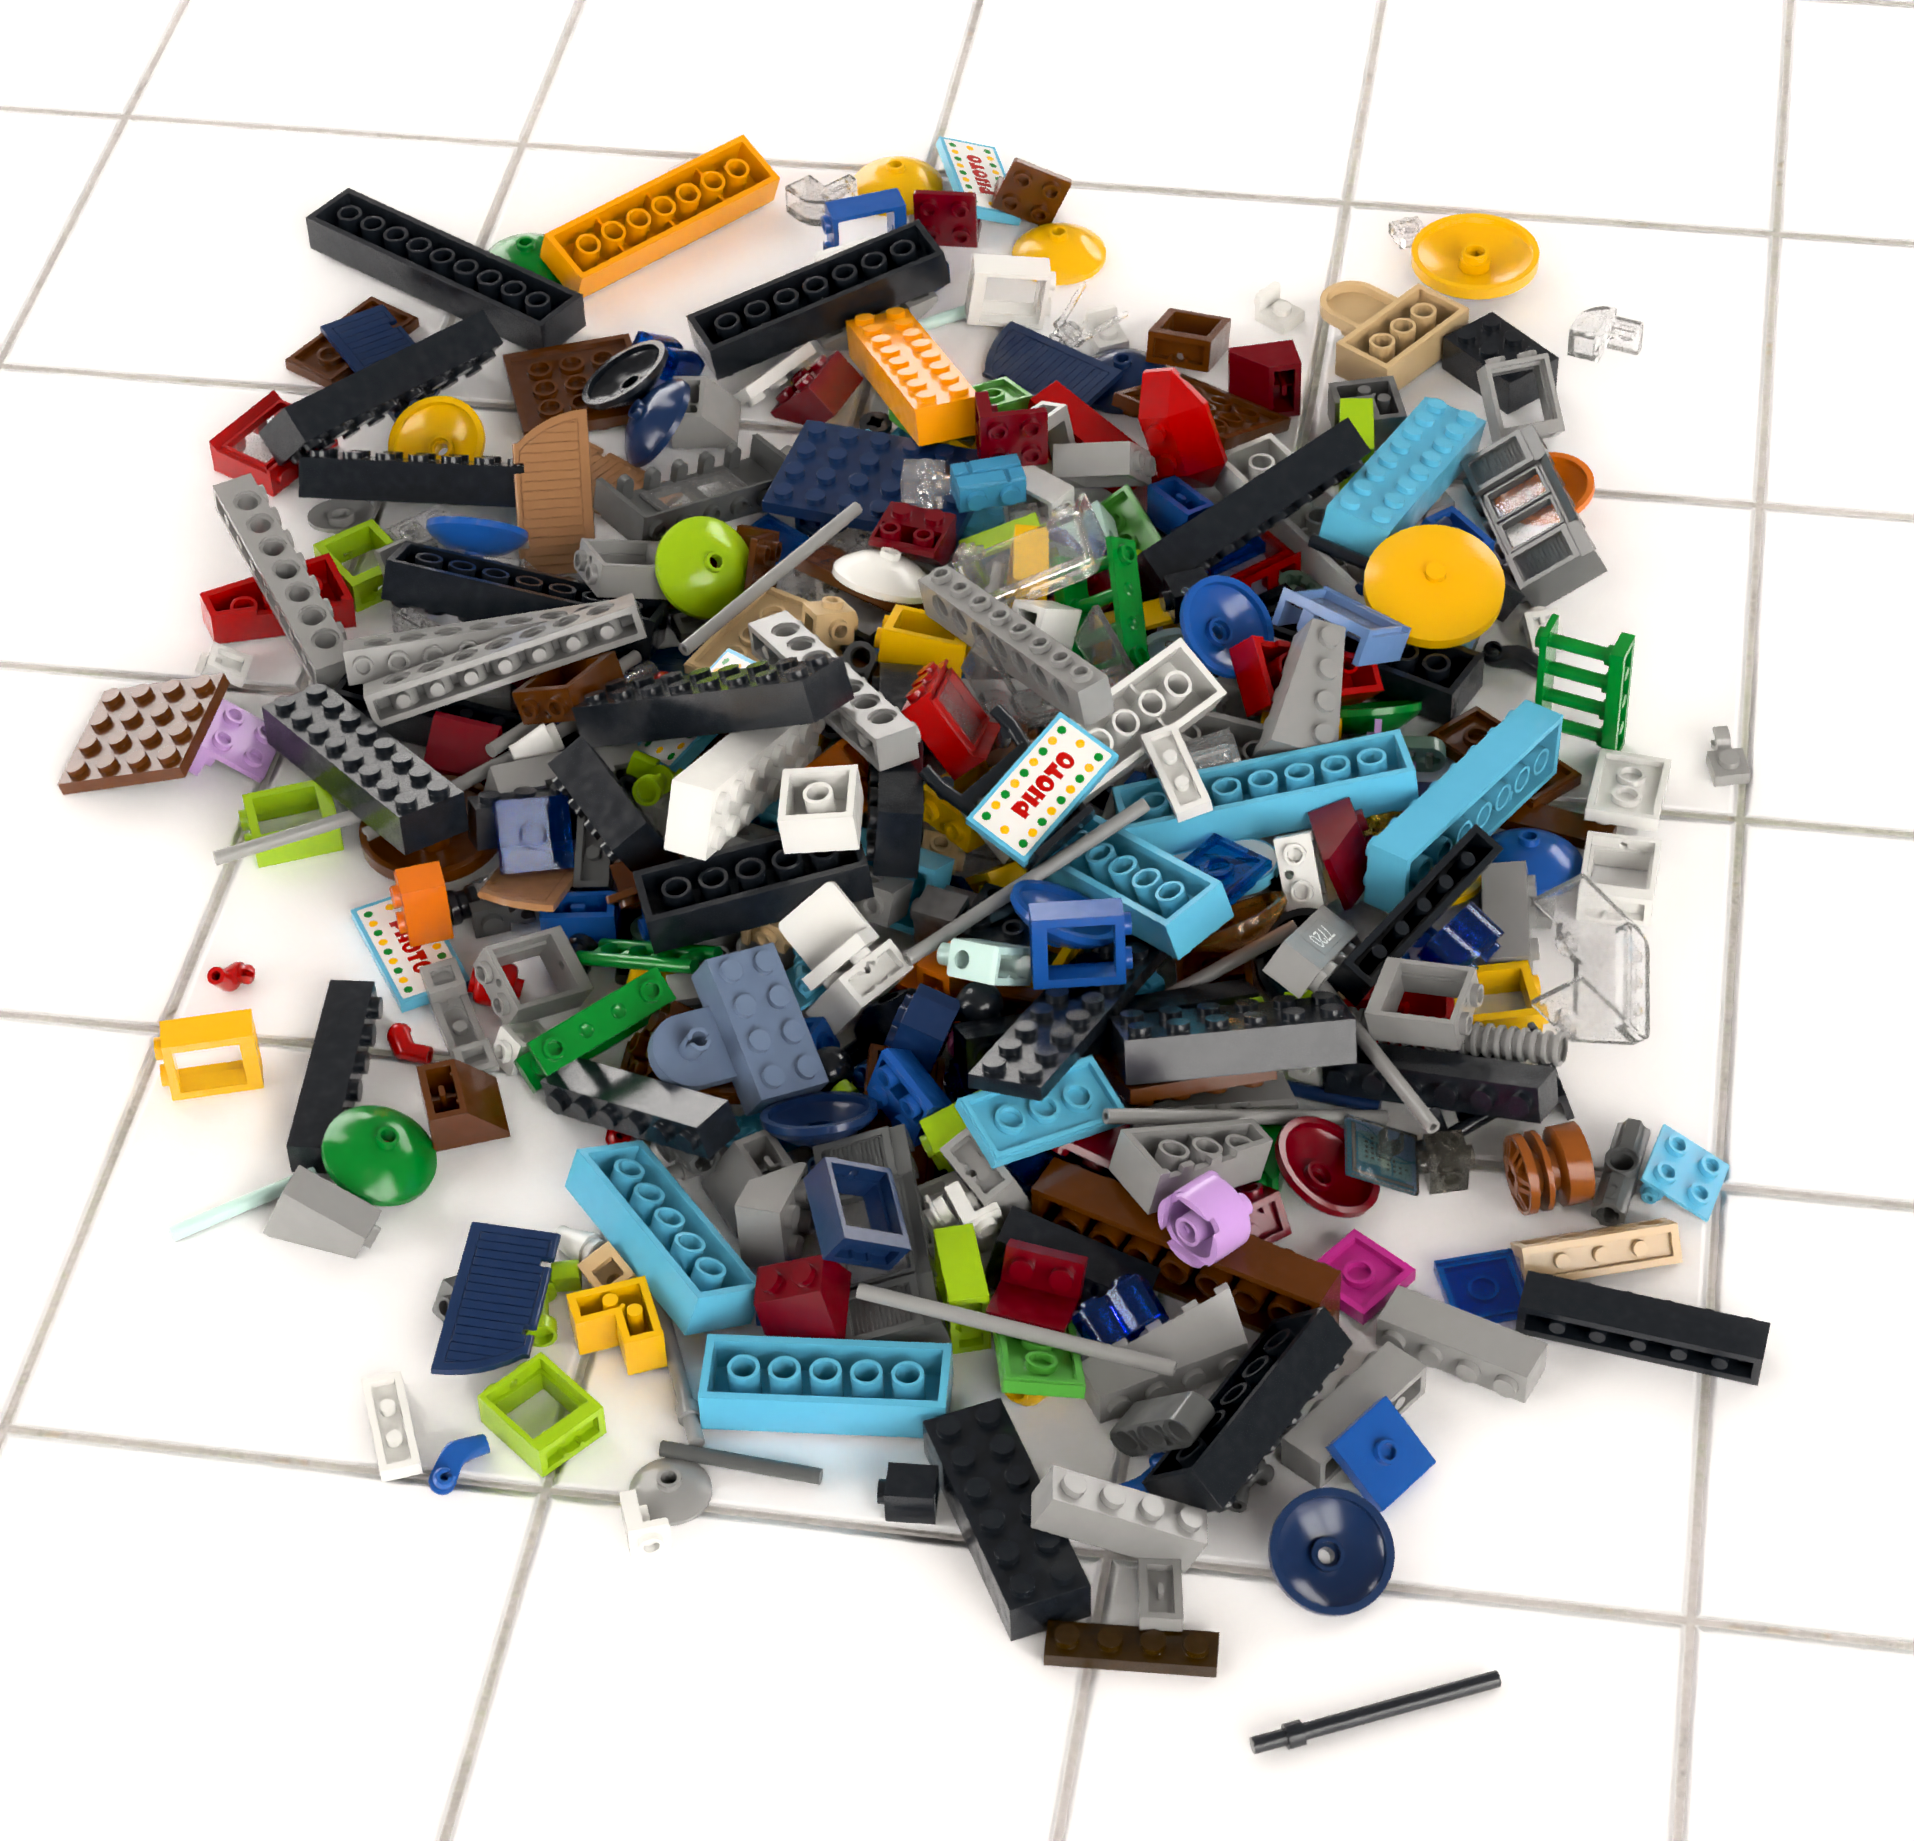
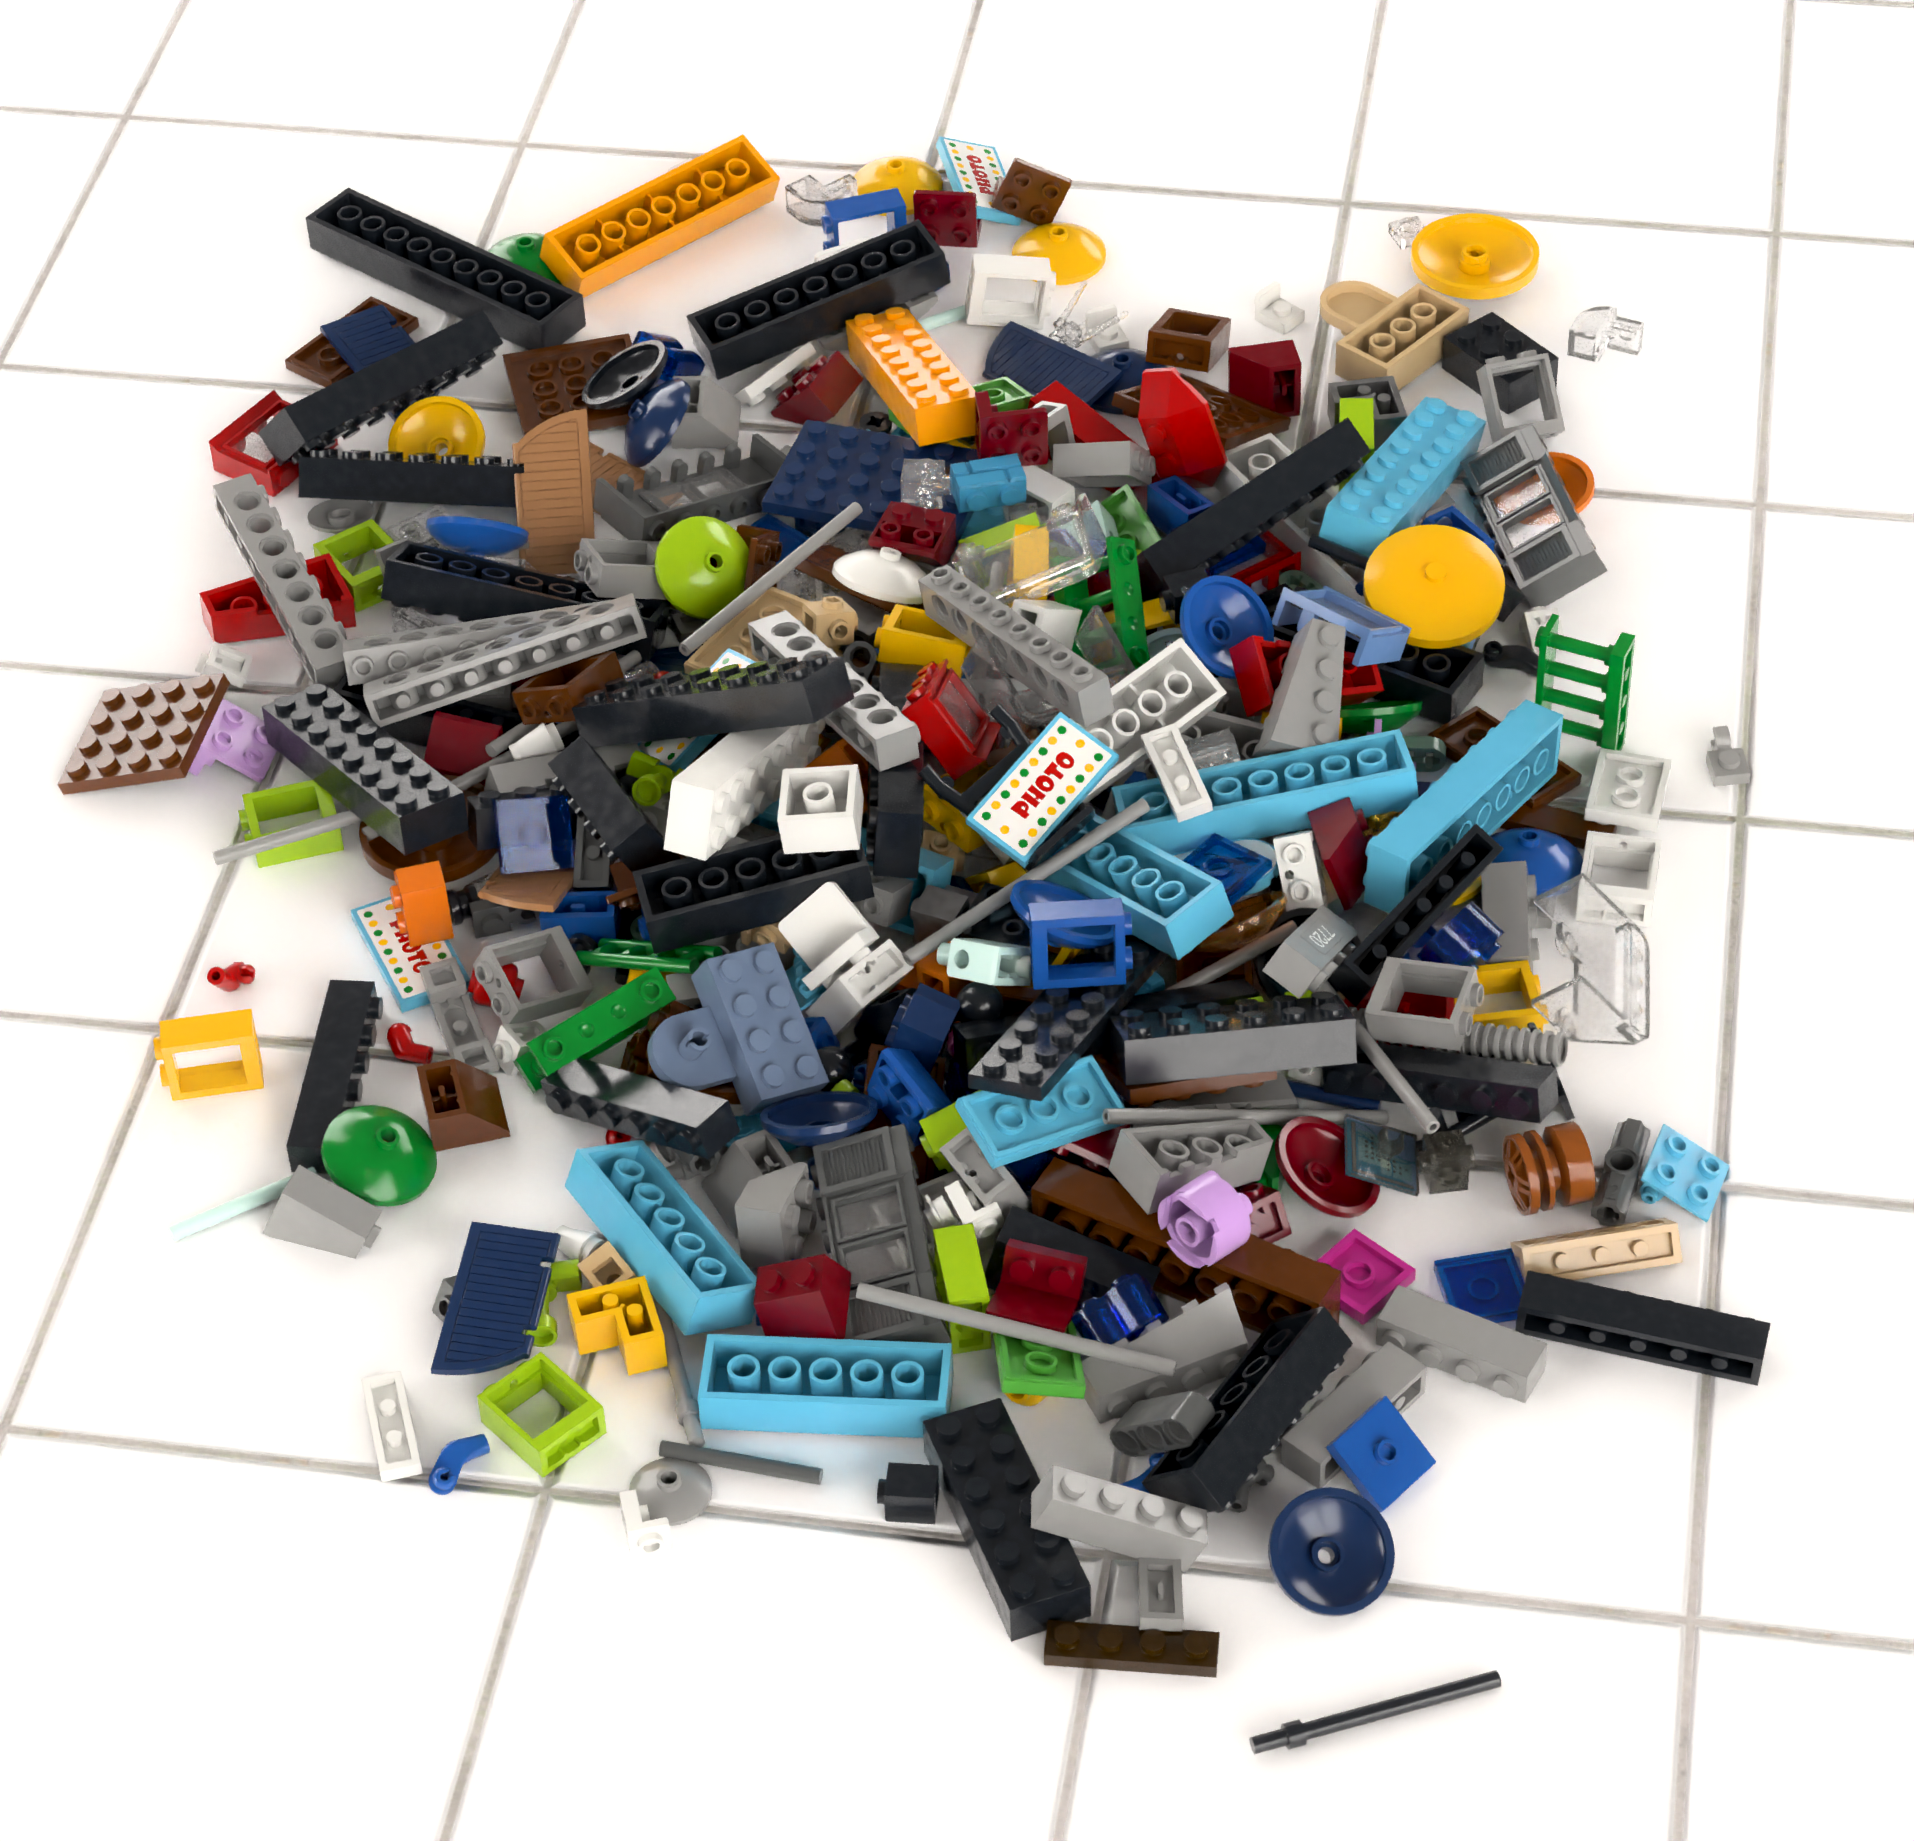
(874, 1247): dark blue window -> none

